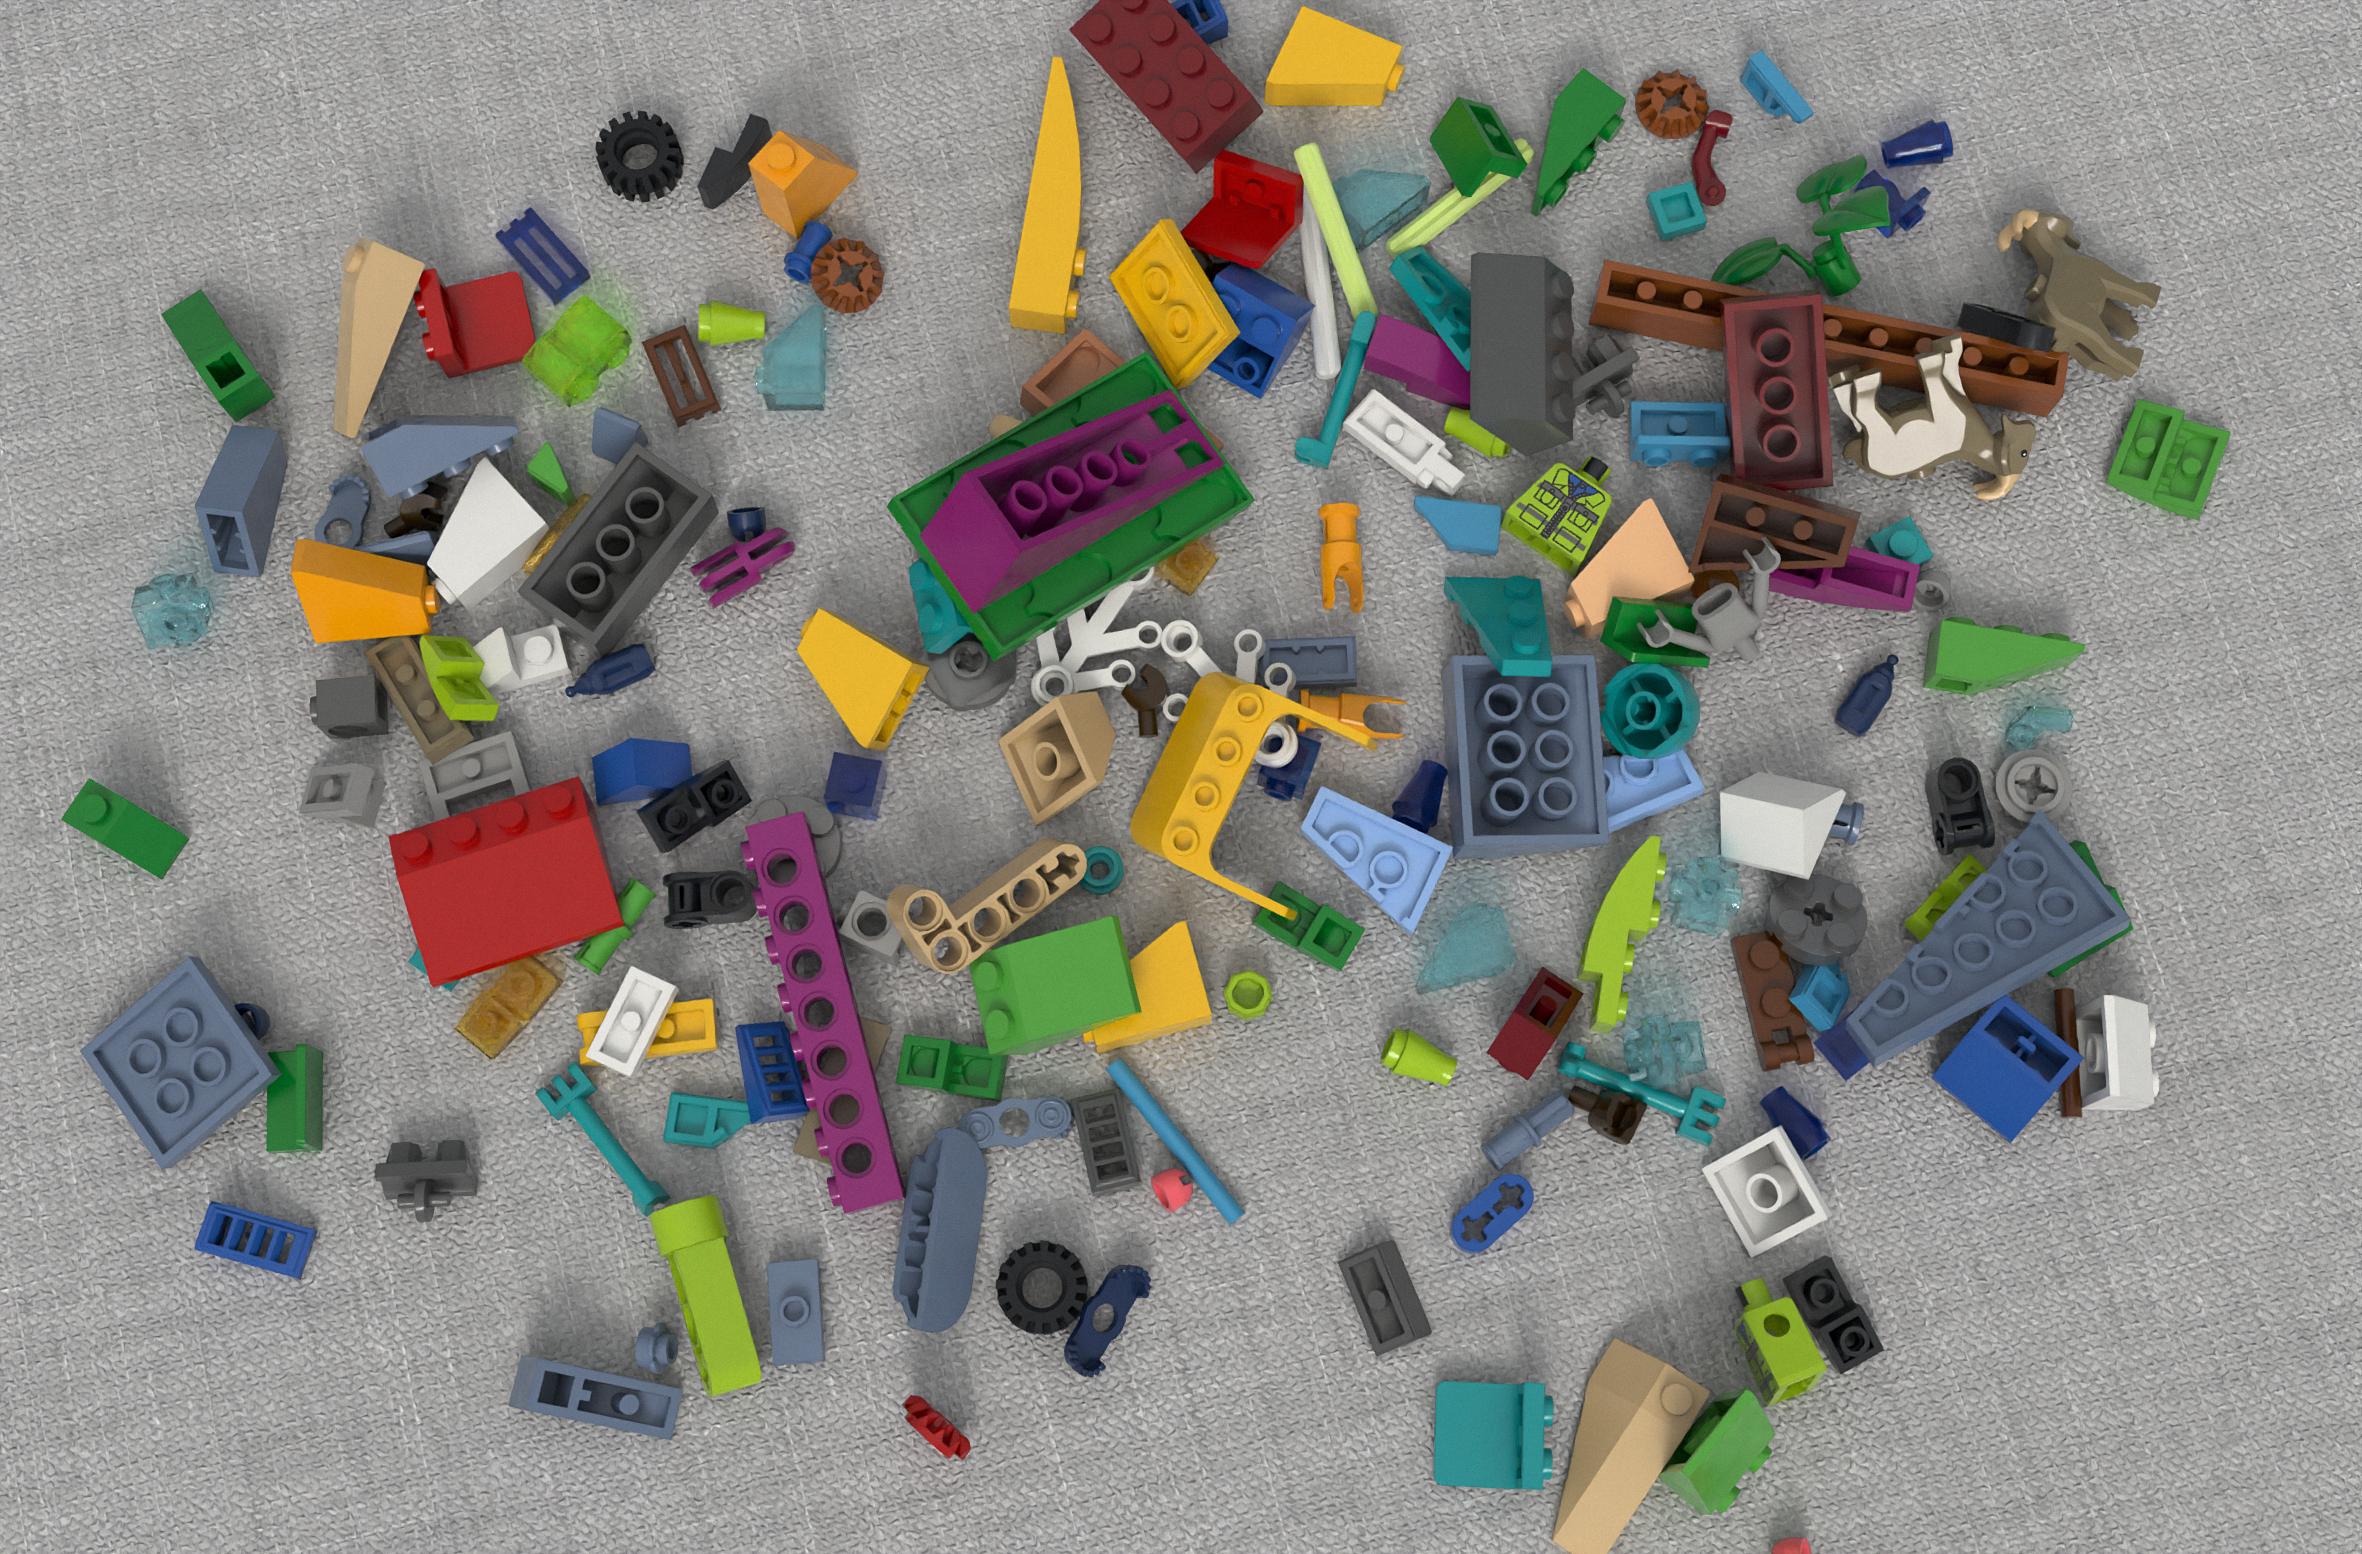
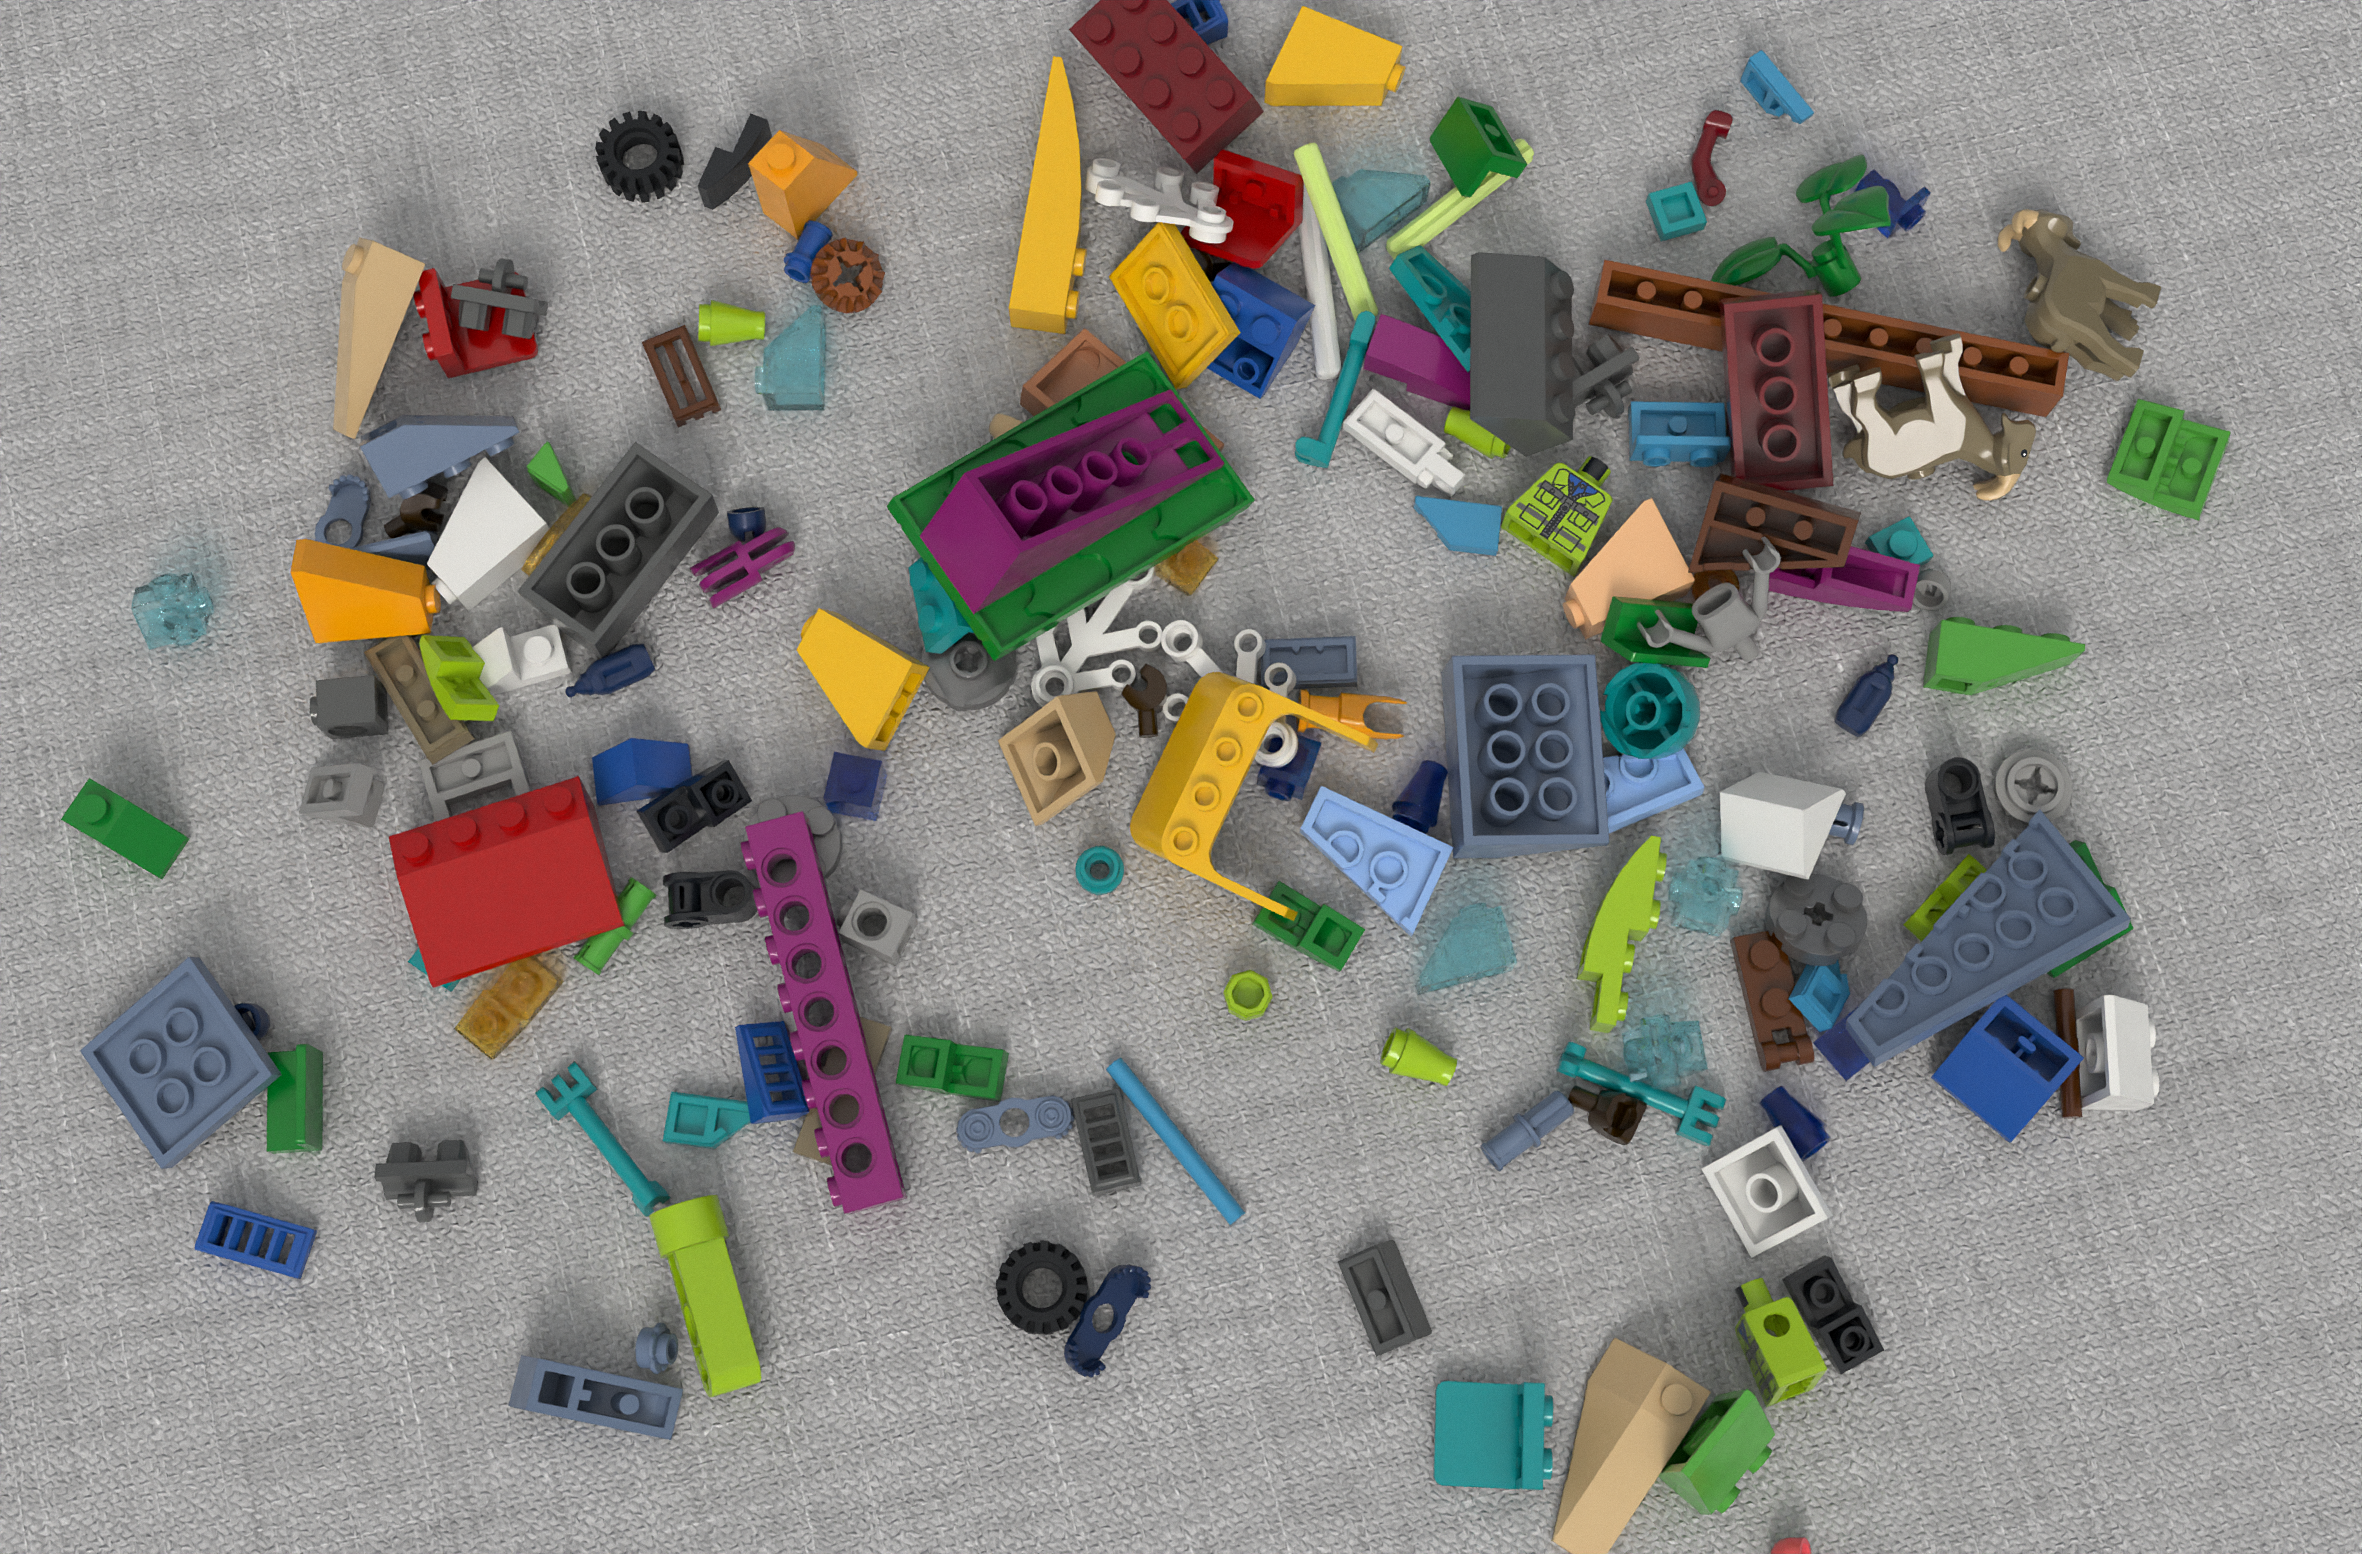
(217, 356): green slope -> none
(242, 500): sand blue slope -> none
(477, 303): none -> dark grey hips
(520, 229): clear blue tile -> none
(578, 352): clear neon green brick -> none
(615, 435): sand blue slope -> none
(632, 1022): white plate -> none
(685, 1030): yellow plate -> none
(796, 1312): sand blue plate -> none
(936, 1428): red gear -> none
(940, 1231): sand blue brick -> none
(995, 896): tan beam -> none
(1054, 987): bright green slope -> none
(1167, 991): yellow slope -> none
(1170, 1189): coral hinge -> none
(1206, 222): none -> white plant
(1341, 553): light orange piece -> none
(1483, 1204): blue beam -> none
(1508, 619): teal wing -> none
(1534, 1024): dark red slope -> none
(1578, 123): green slope -> none
(1674, 122): dark orange gear -> none
(1919, 146): clear blue cone -> none
(2006, 327): black beam -> none
(2032, 721): clear light blue arm -> none

